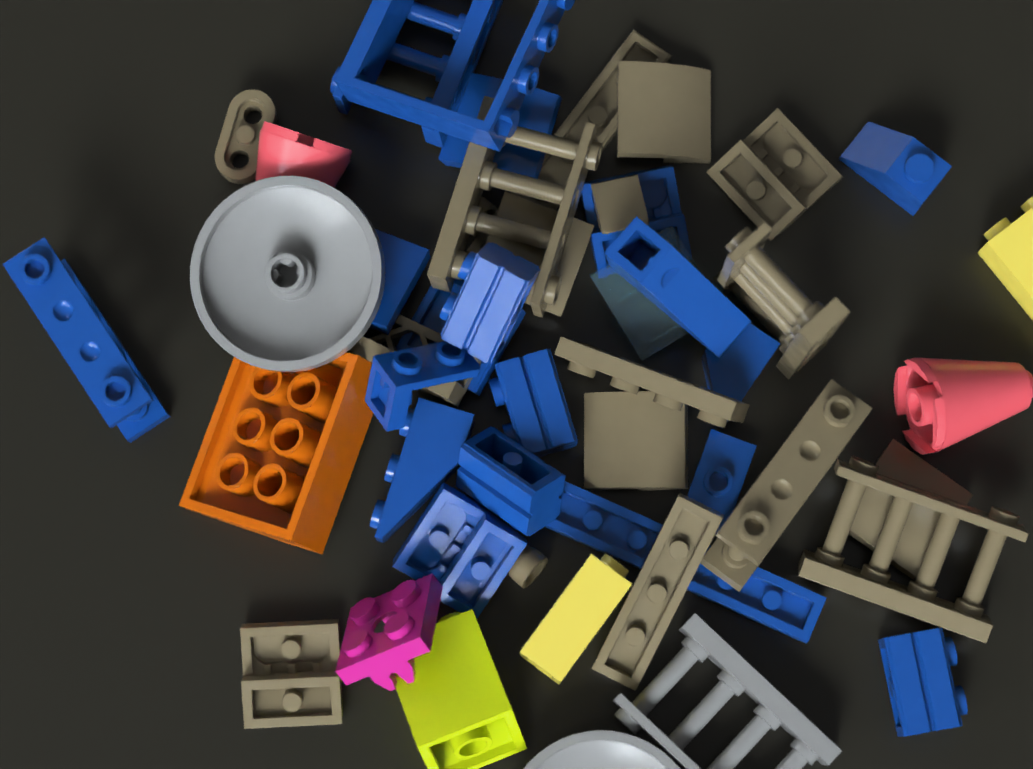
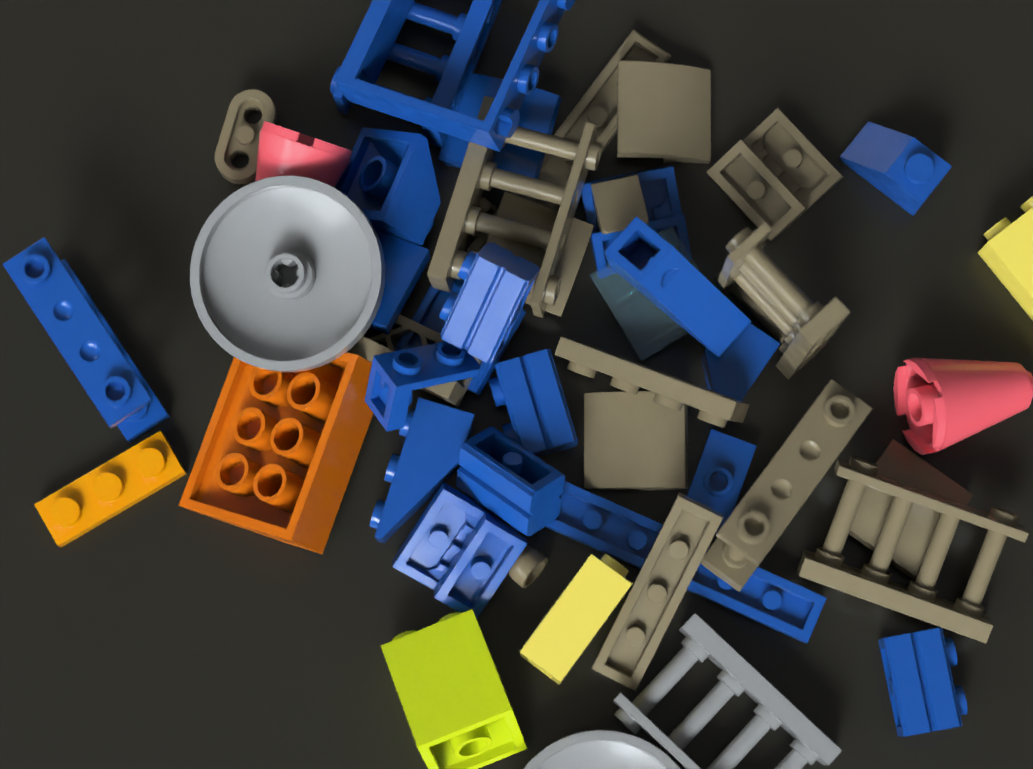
(110, 489): none -> light orange plate
(291, 674): dark tan slope -> none
(393, 182): none -> blue slope
(408, 632): dark pink piece -> none

